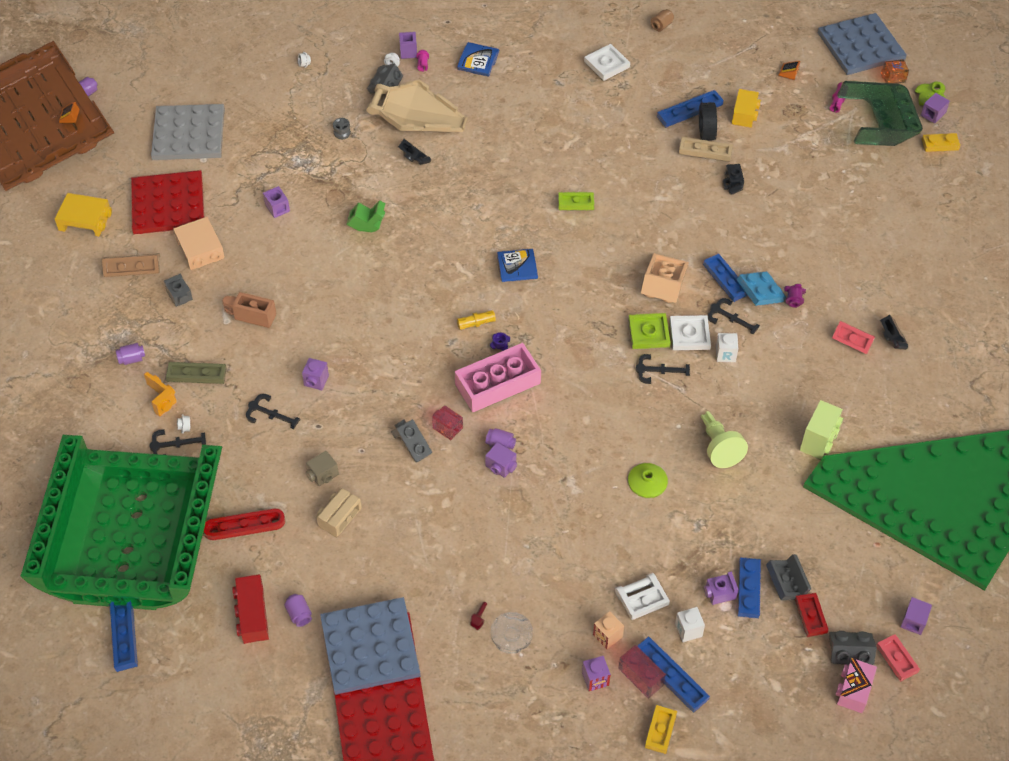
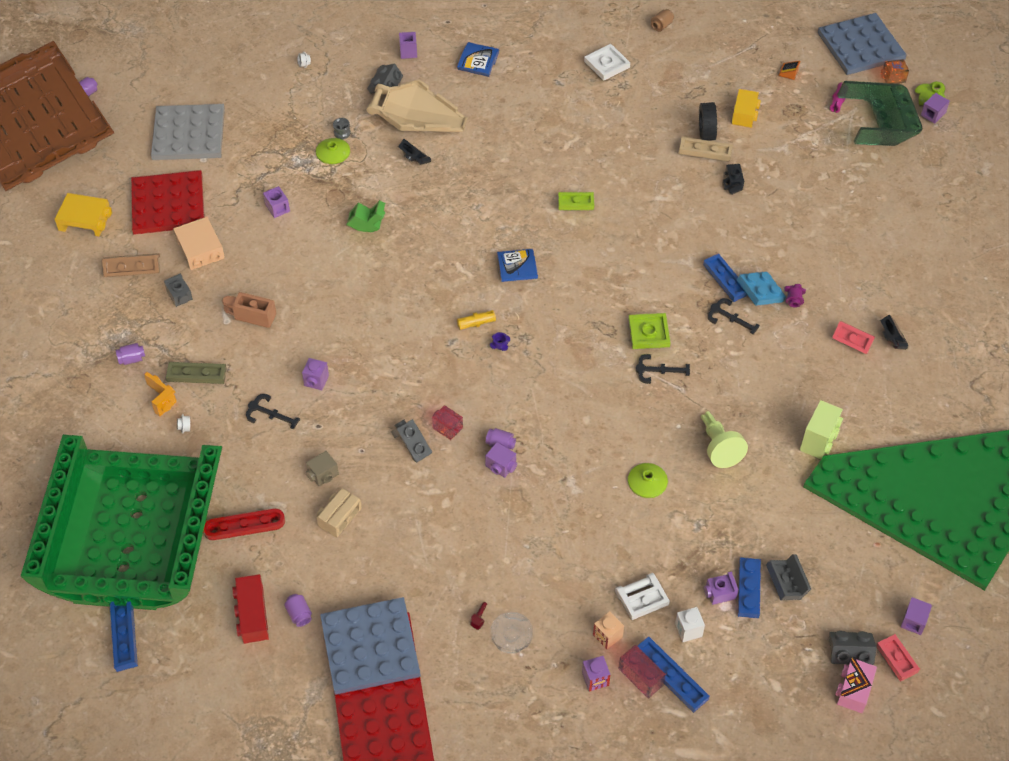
(69, 113): orange slope -> none
(155, 445): black piece -> none
(332, 151): none -> lime dish
(392, 56): white plate -> none
(422, 57): dark pink pin -> none
(497, 377): bright pink brick -> none
(661, 729): yellow plate -> none
(664, 278): light nougat slope -> none
(687, 109): blue plate -> none
(690, 332): white plate -> none
(727, 347): white brick -> none
(811, 614): red plate -> none
(940, 142): yellow plate -> none

